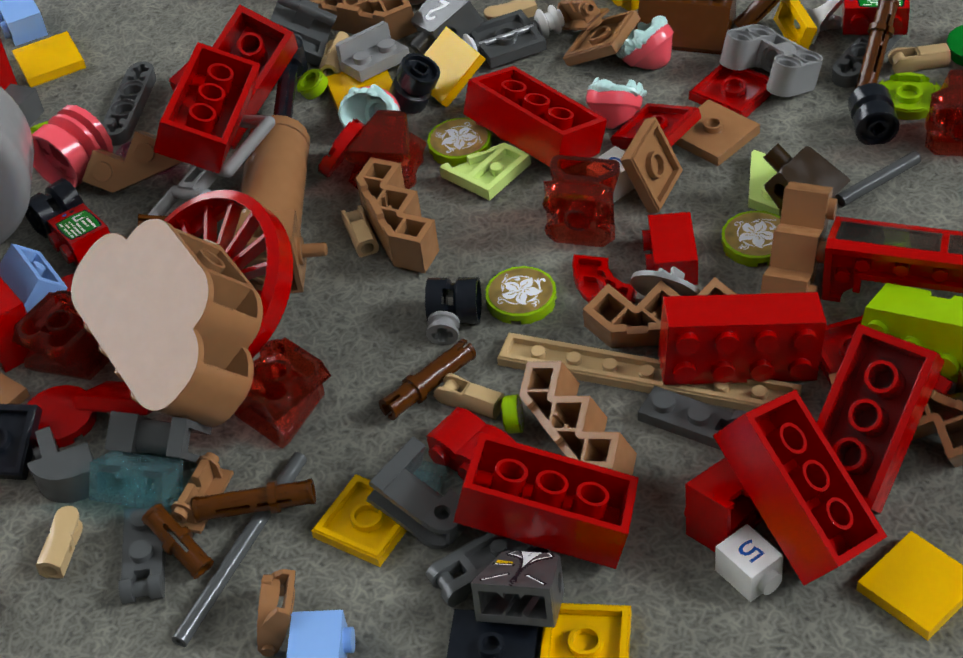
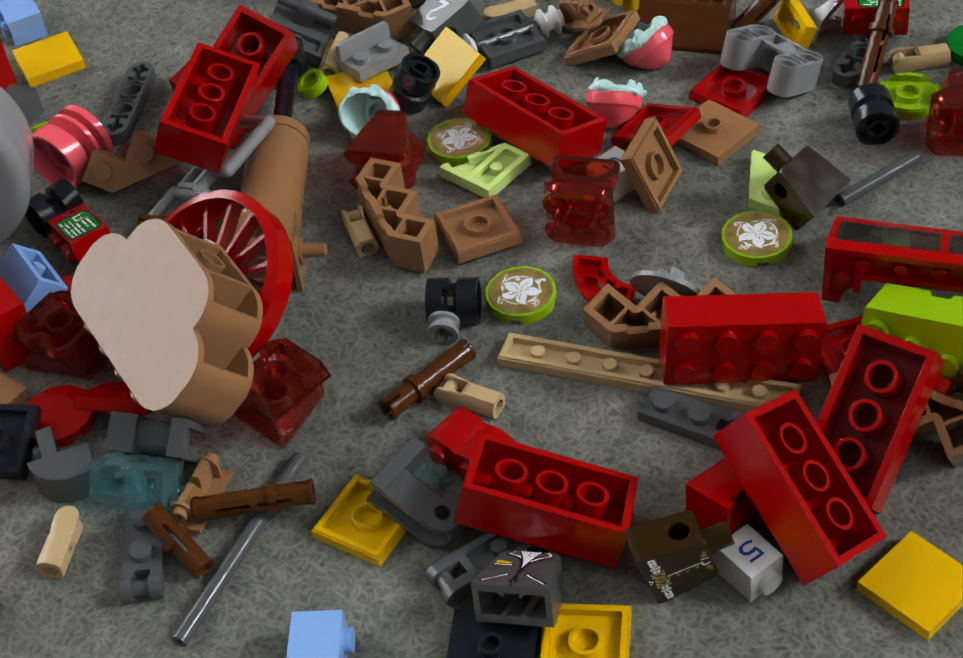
(272, 620): medium nougat helmet -> none
(330, 163): red tile -> none
(478, 228): none -> medium nougat plate
(512, 414): lime tile -> none
(573, 420): medium nougat brick -> none
(671, 244): red brick -> none
(676, 552): none -> dark brown torso
(799, 239): medium nougat brick -> none

